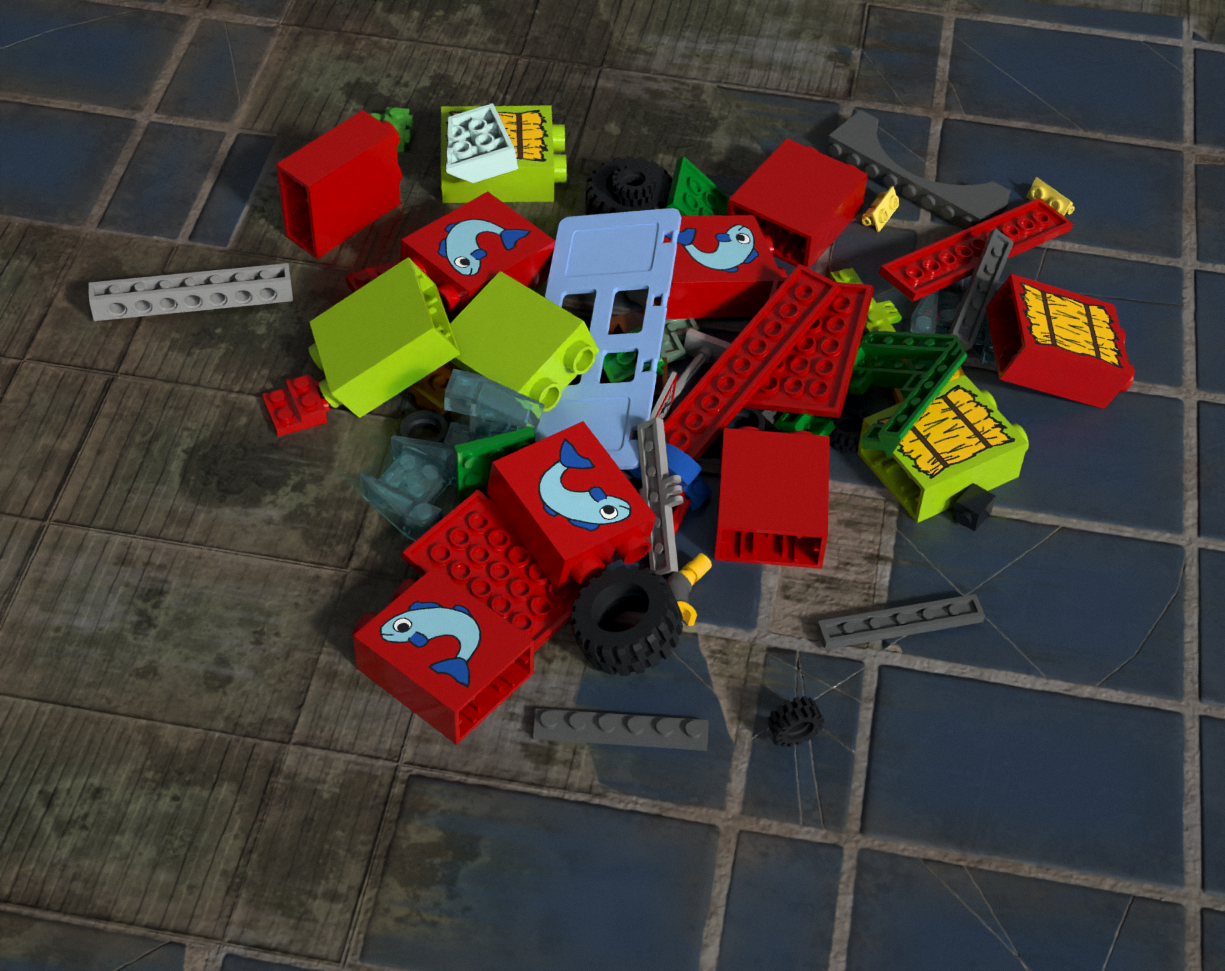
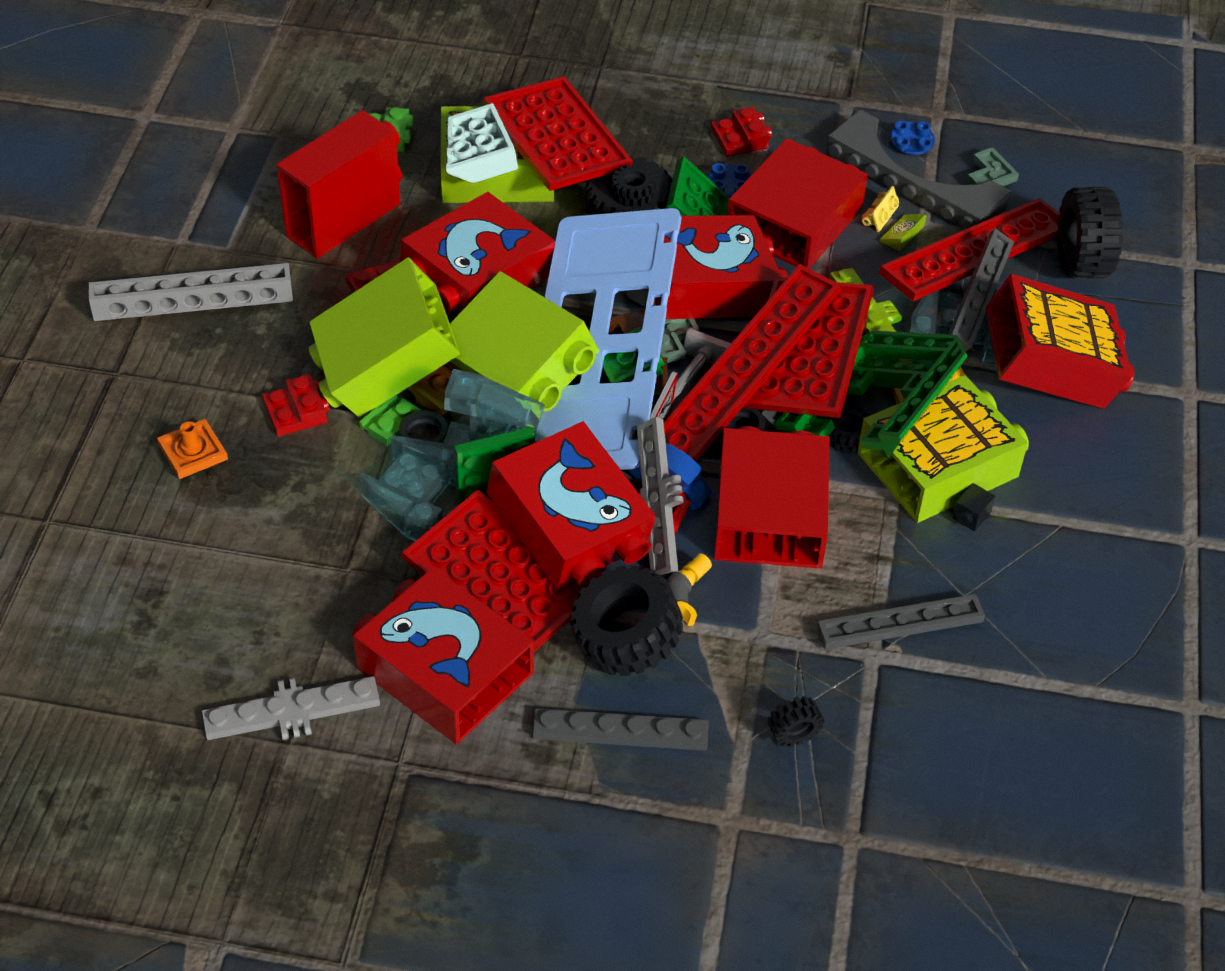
(192, 448): none -> orange plate
(290, 708): none -> light grey hinge
(385, 419): none -> bright green plate
(558, 133): none -> red plate
(729, 177): none -> blue dish
(742, 132): none -> red plate
(904, 231): none -> lime slope
(912, 137): none -> blue dish
(992, 168): none -> sand green plate
(1053, 198): light yellow hinge -> none
(1089, 232): none -> black tyre

